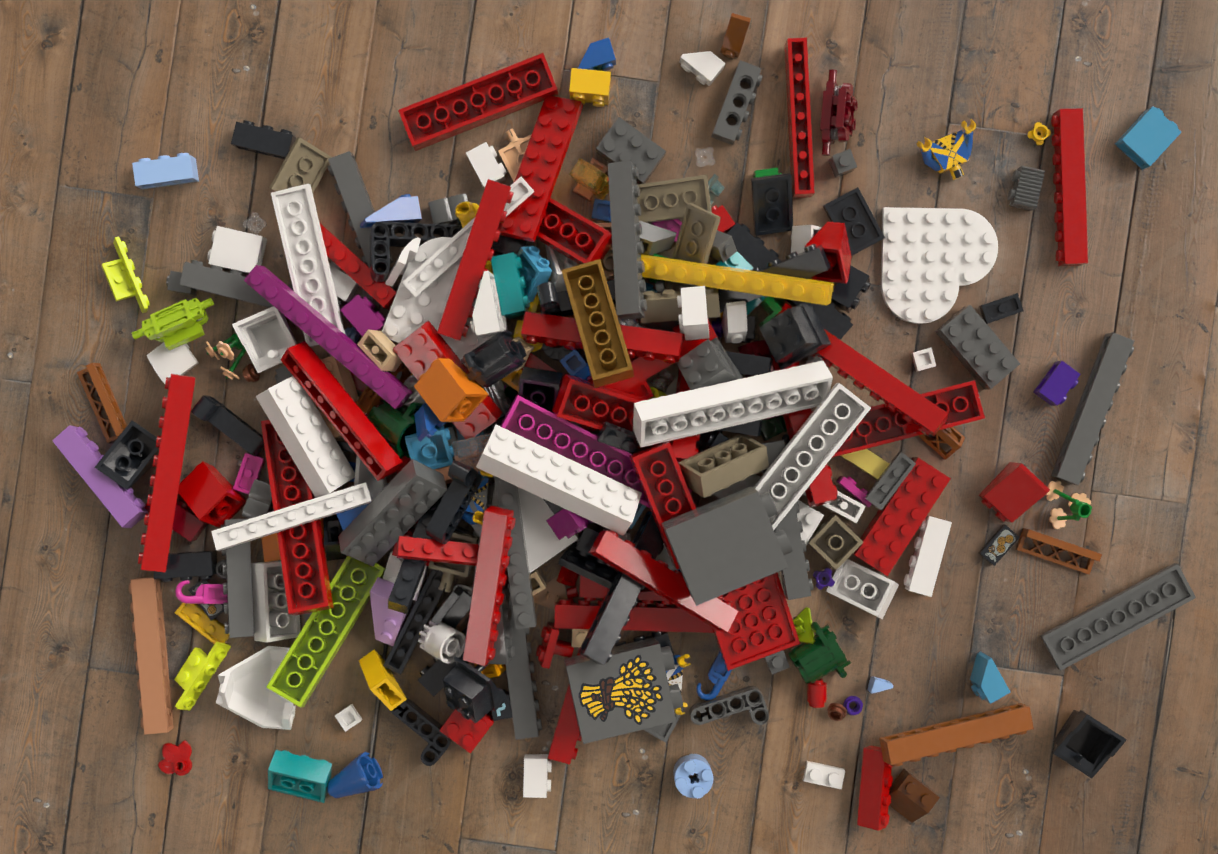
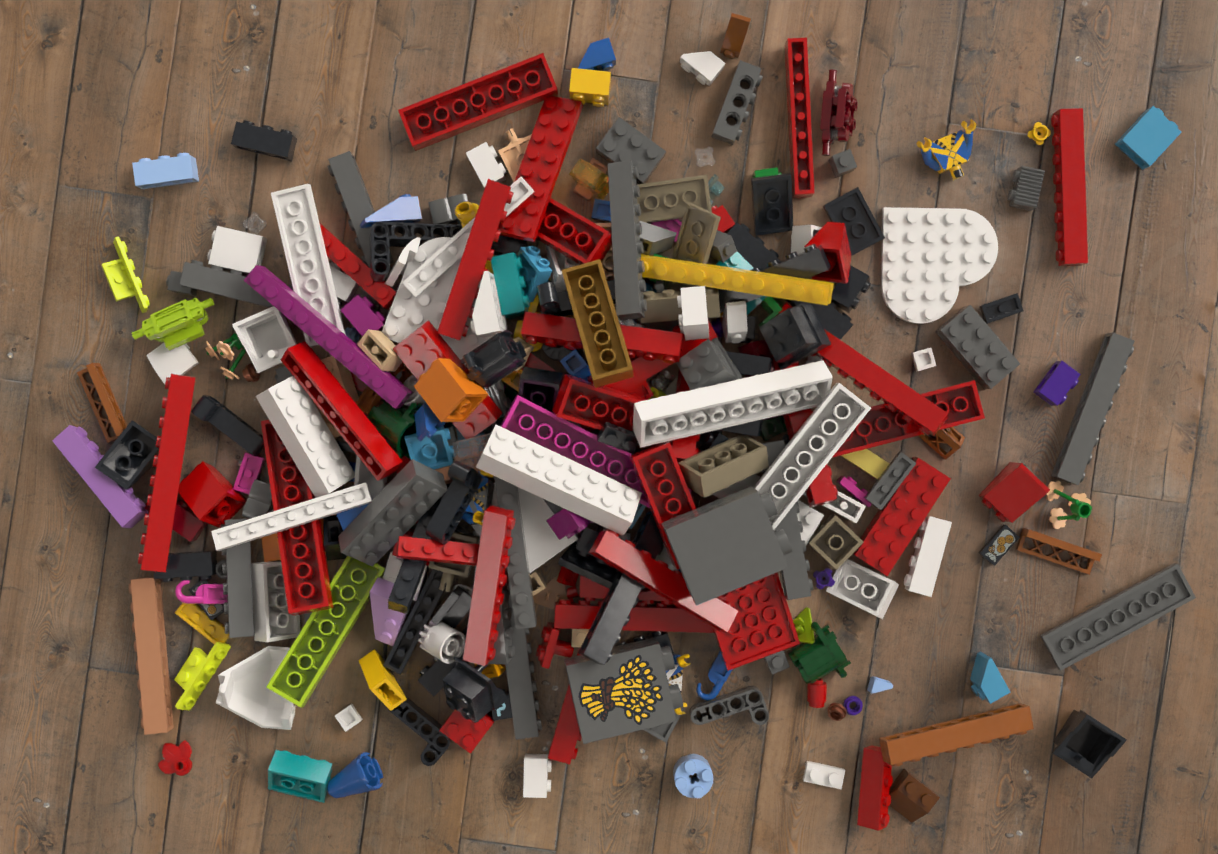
(301, 166): dark tan plate -> none

